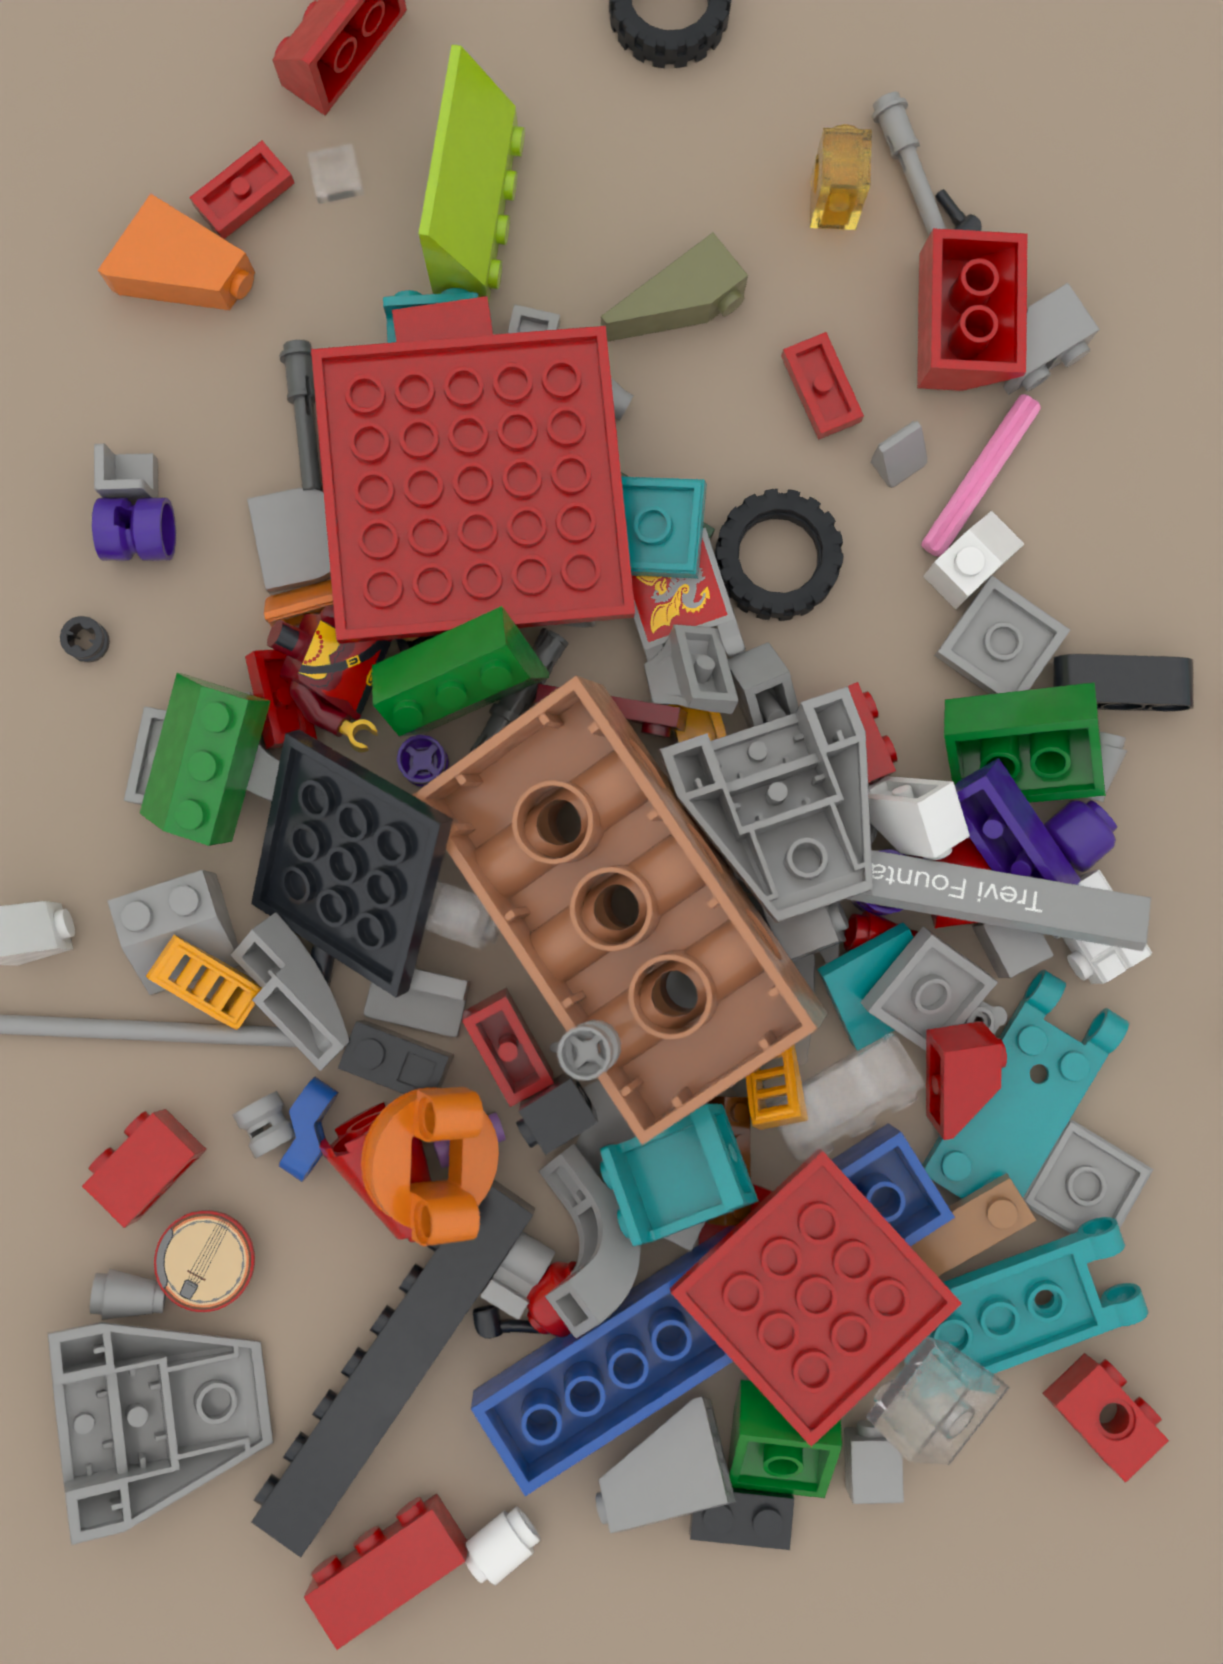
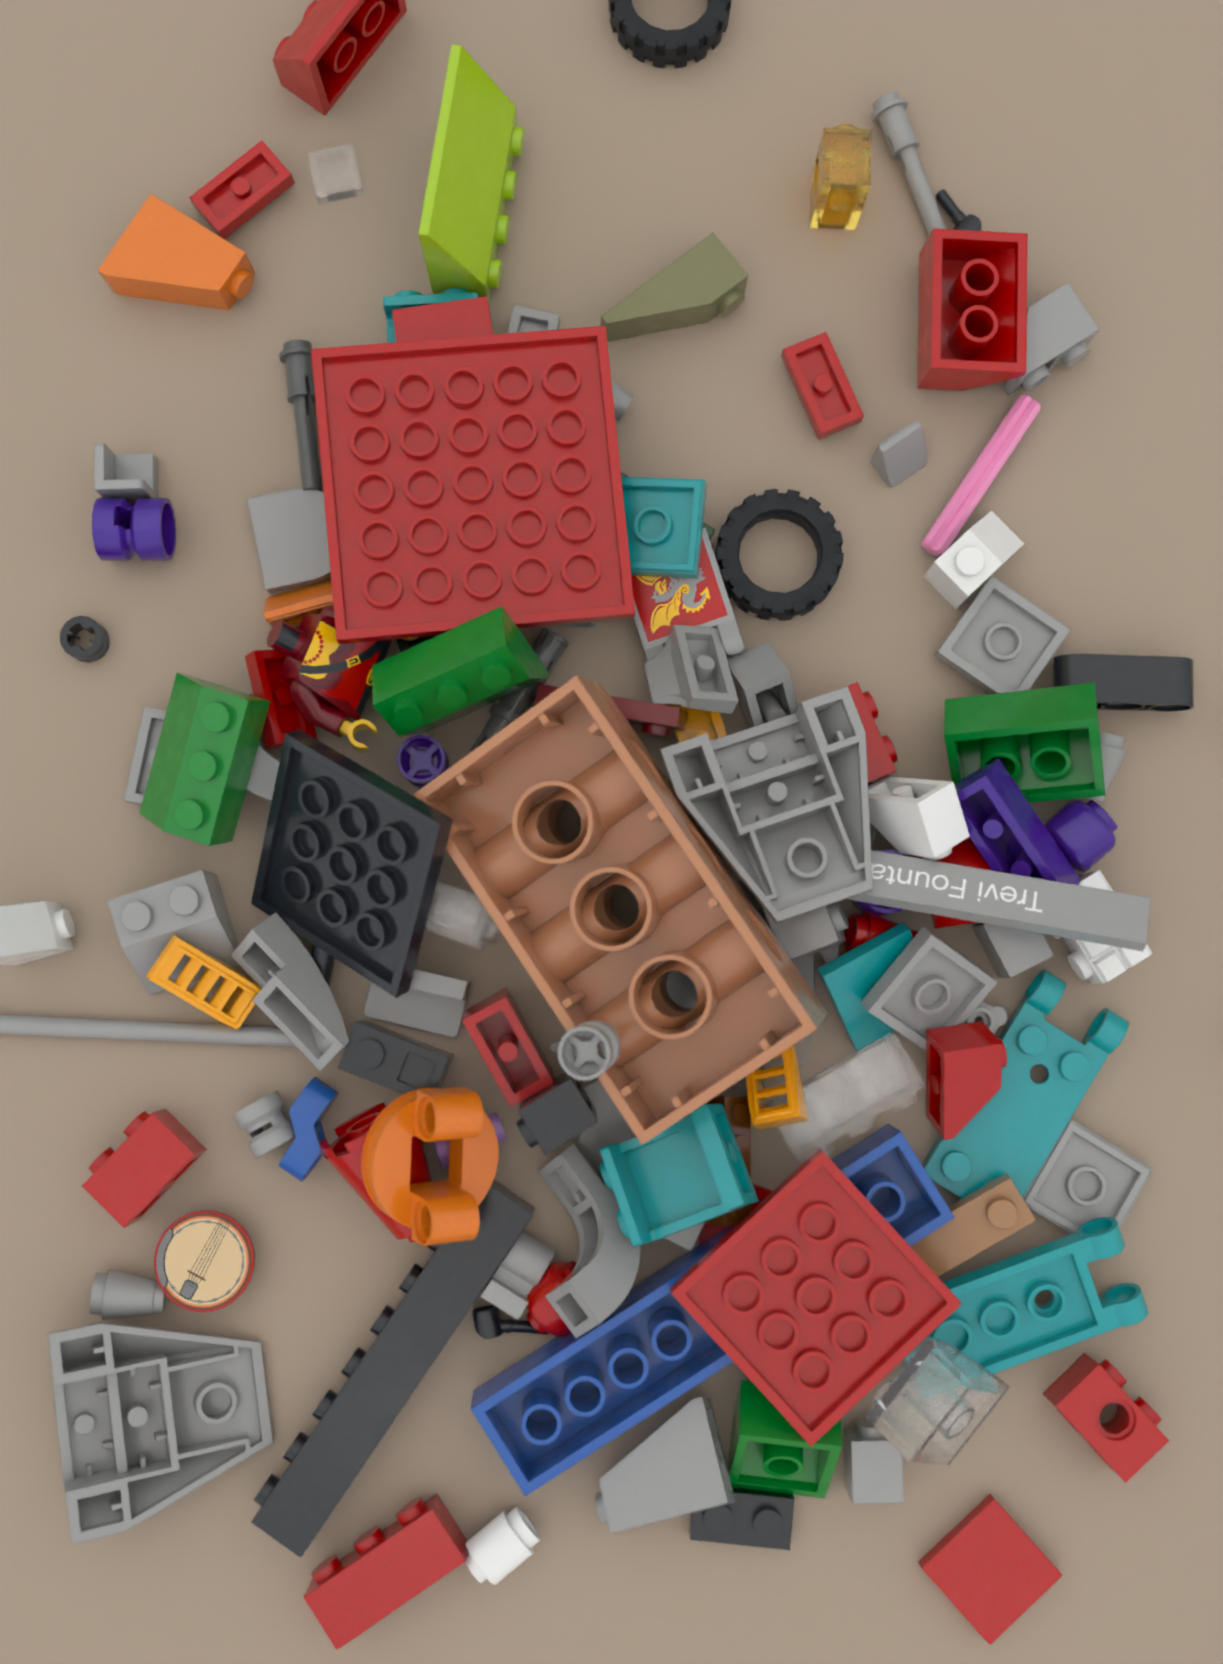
(990, 1569): none -> red tile

